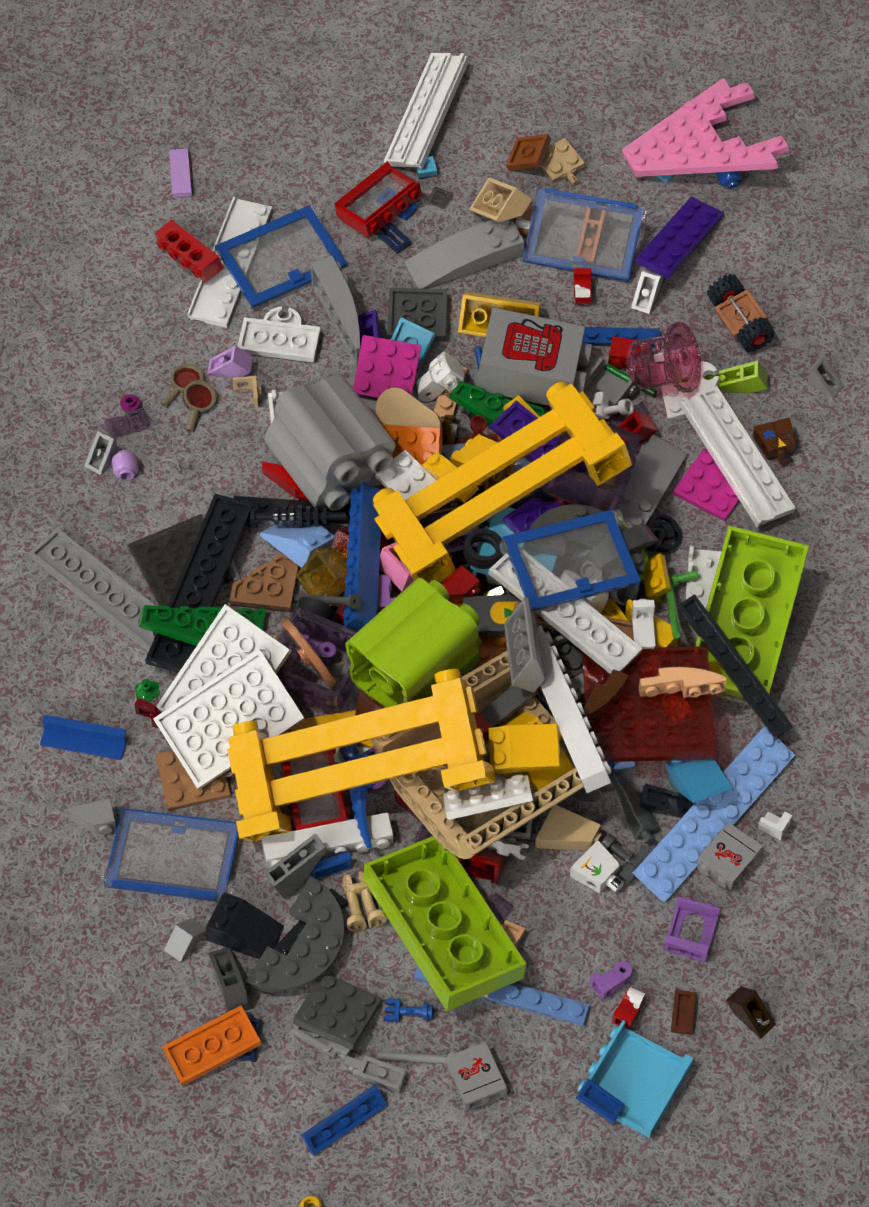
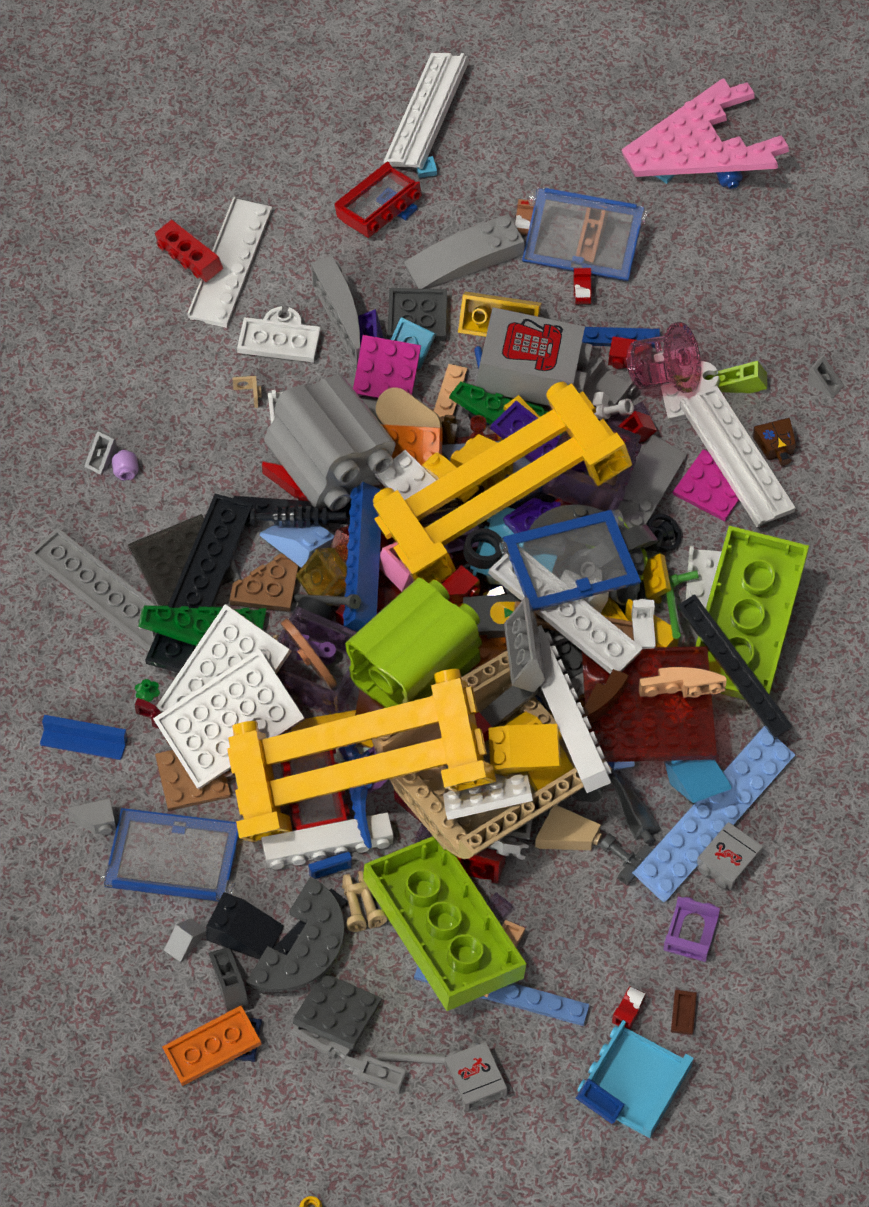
(129, 406): magenta plate -> none
(129, 423): clear purple slope -> none
(180, 172): lavender tile -> none
(180, 378): piece -> none
(198, 398): piece -> none
(230, 363): lavender slope -> none
(278, 254): door -> none
(295, 867): dark grey slope -> none
(343, 1120): blue plate -> none
(384, 592): medium lavender leg -> none
(401, 246): dark blue tile -> none
(426, 1011): blue hinge -> none
(439, 197): clear smoke tile -> none
(443, 374): white piece -> none
(500, 201): tan slope -> none
(528, 152): dark orange plate -> none
(562, 162): tan plate -> none
(597, 869): white torso -> none
(612, 980): medium lavender leg -> none
(647, 291): white slope -> none
(650, 391): green bar -> none
(664, 800): black hinge -> none
(679, 237): dark purple plate -> none
(740, 313): plate -> none
(751, 1010): dark brown slope -> none
(775, 825): white panel -> none

